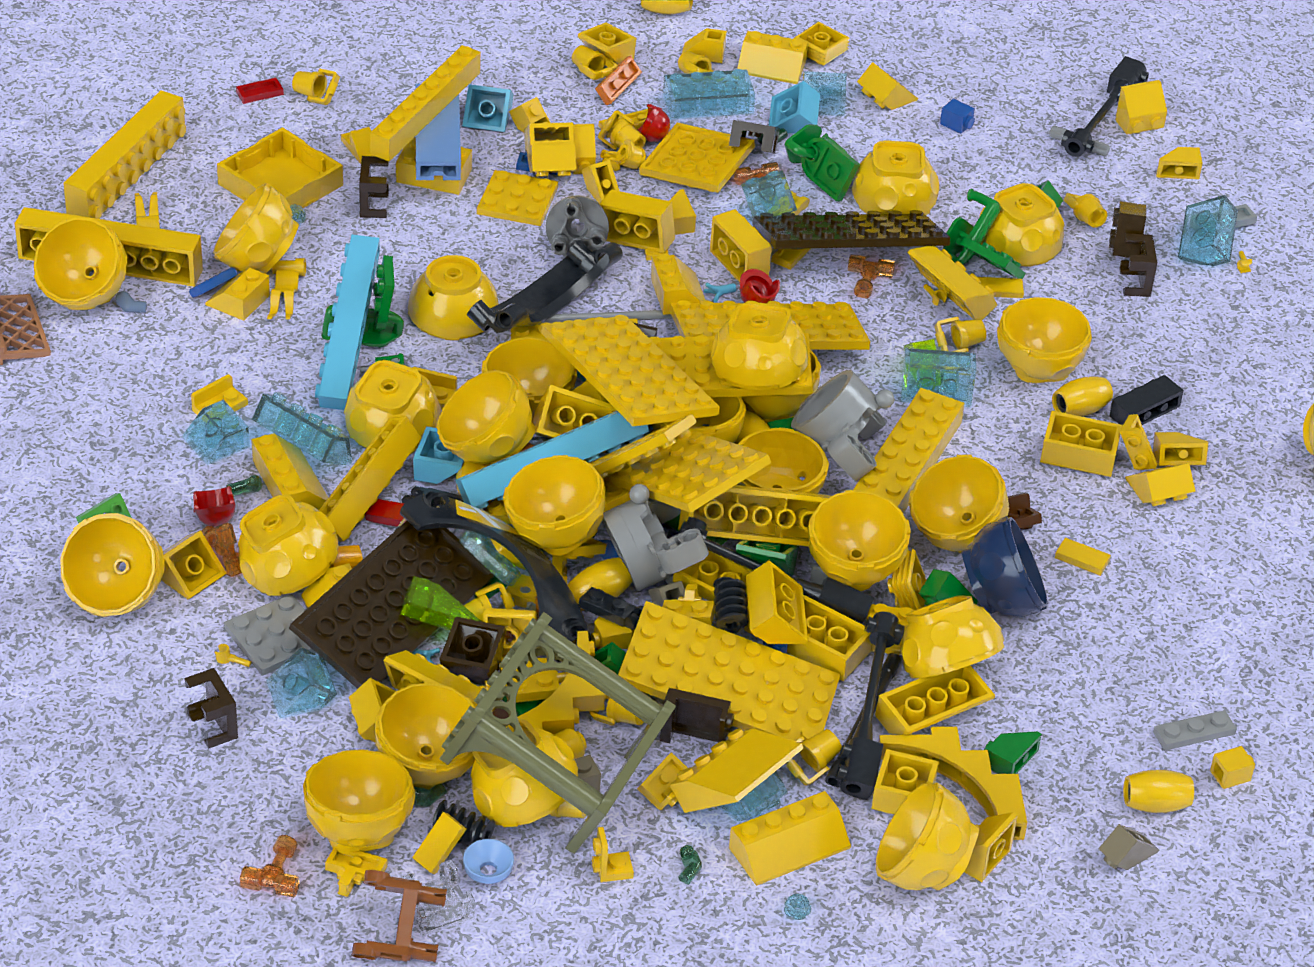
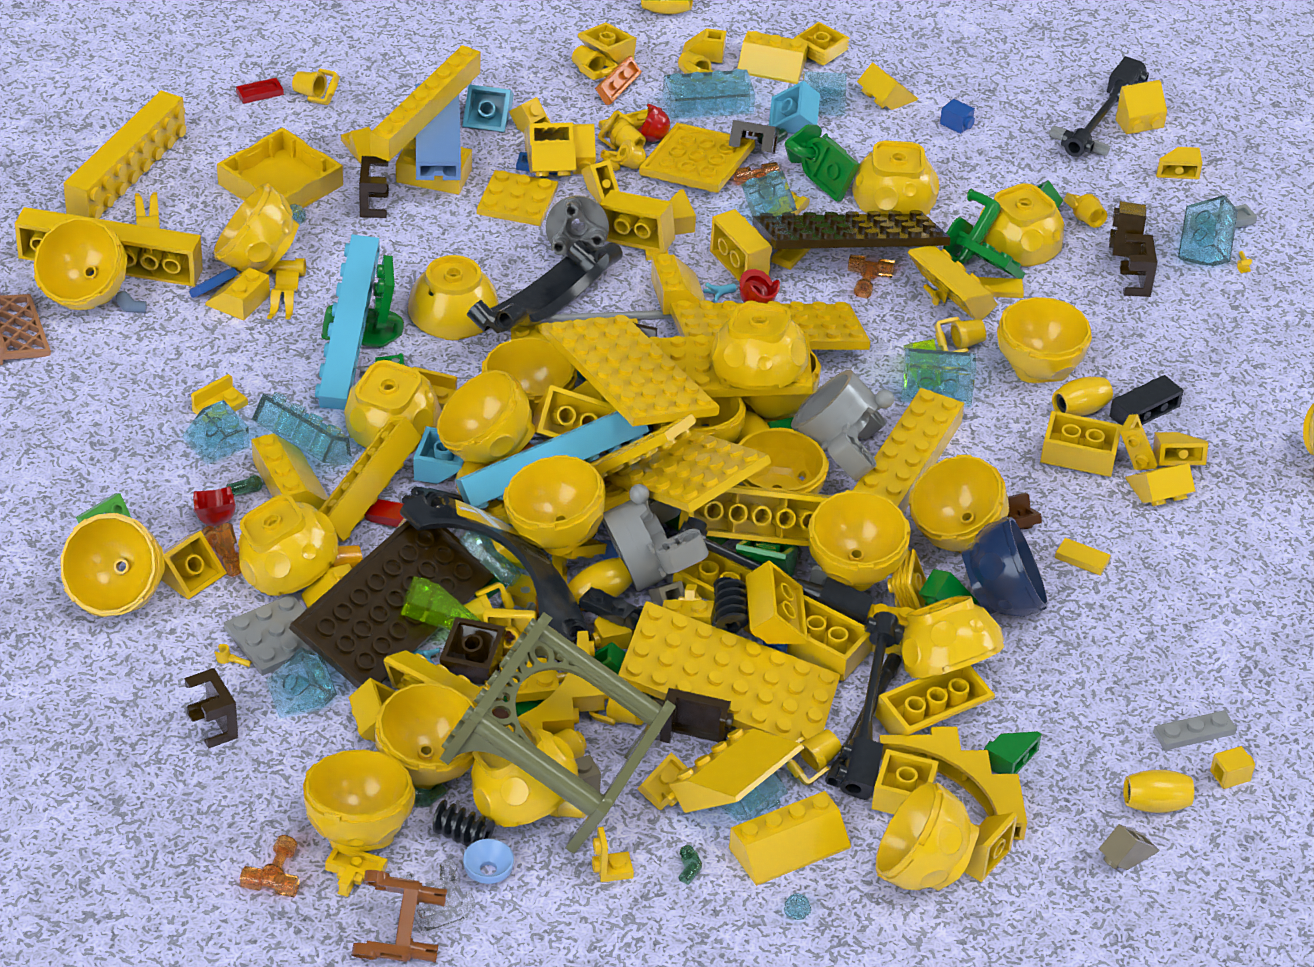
(439, 843): yellow tile -> none

